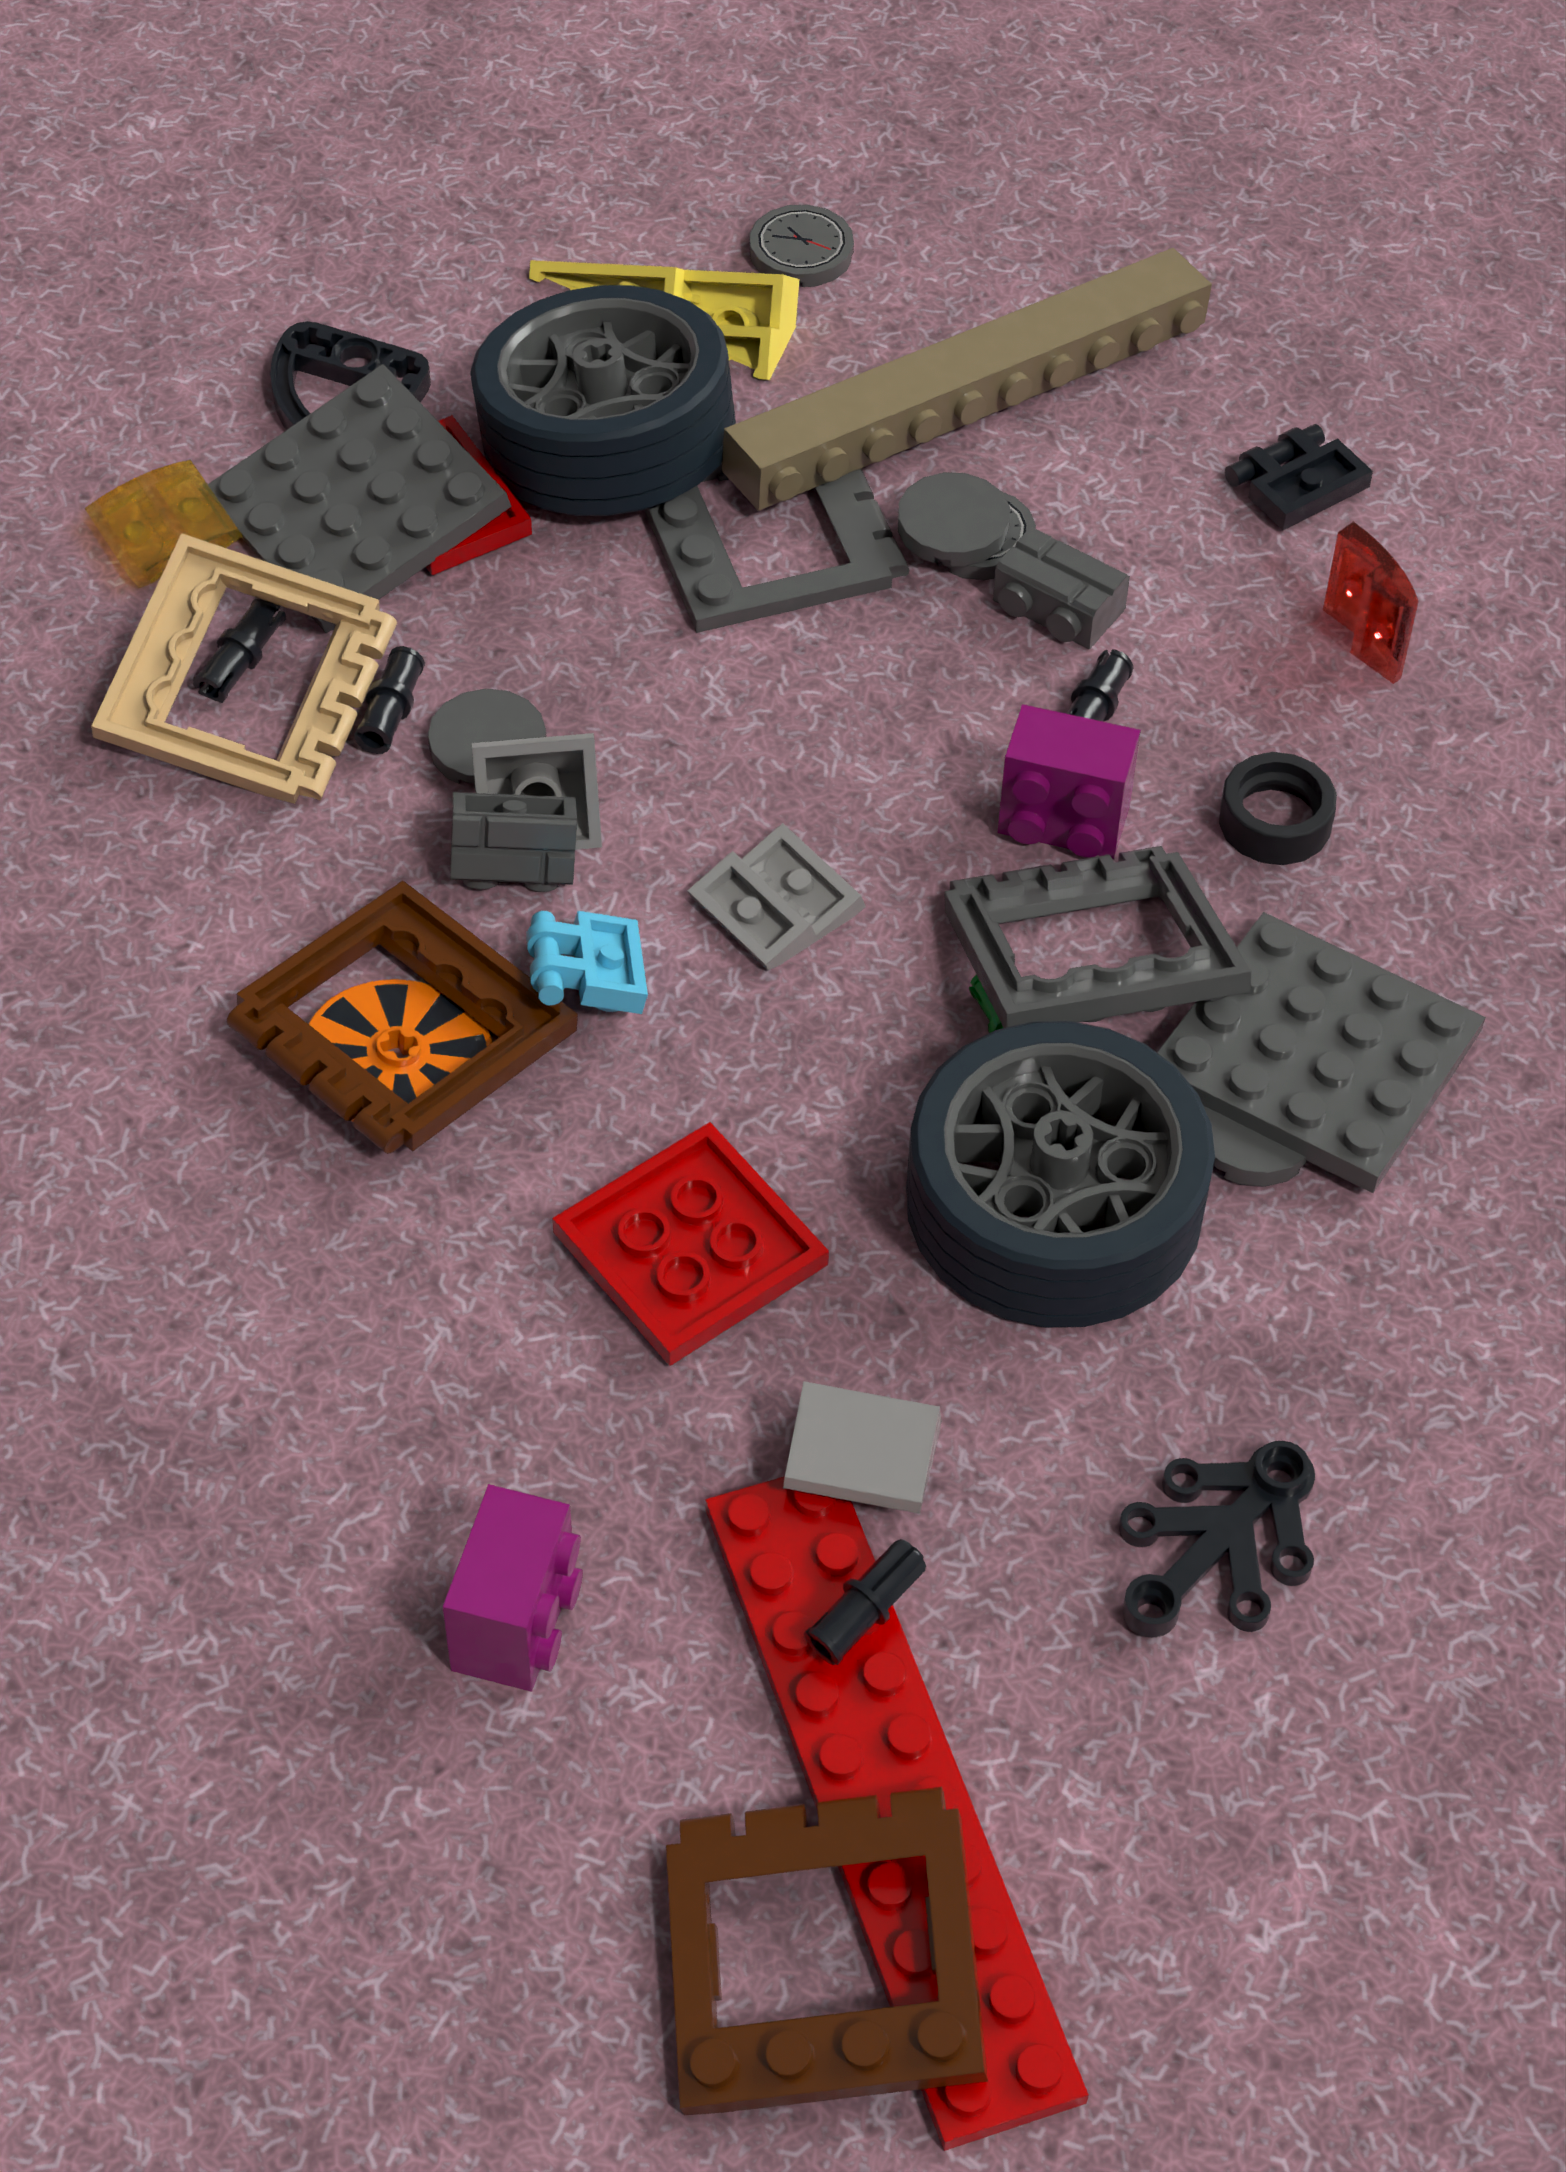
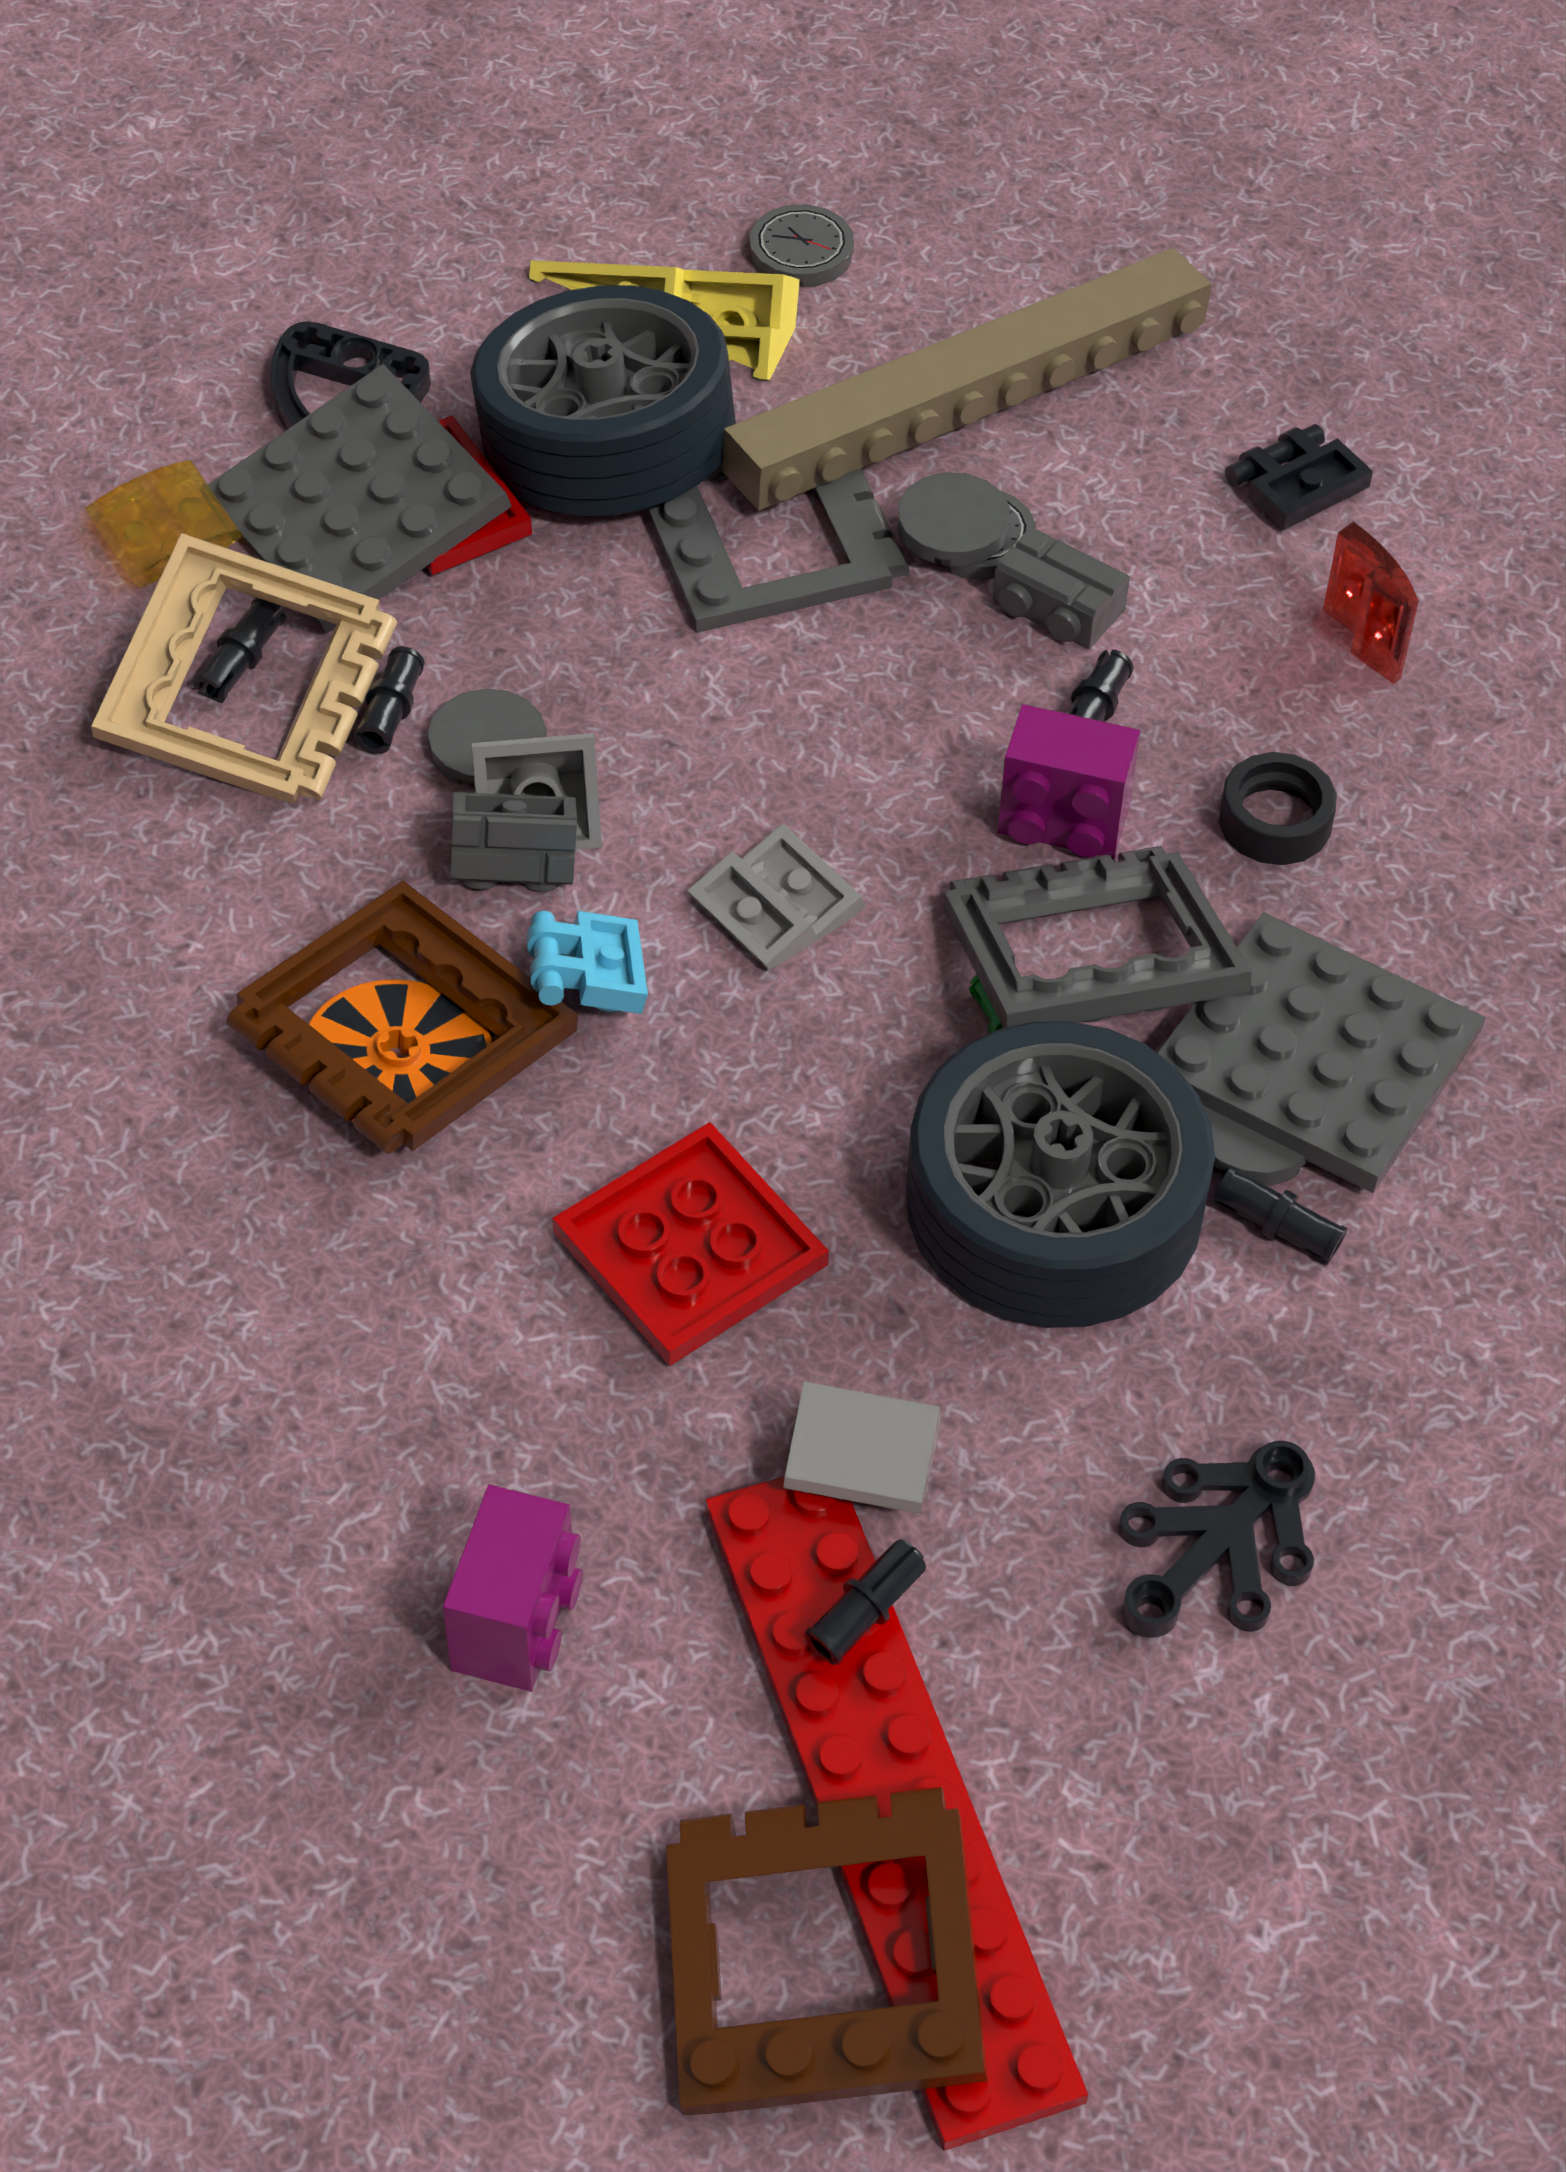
(1279, 1215): none -> black pin

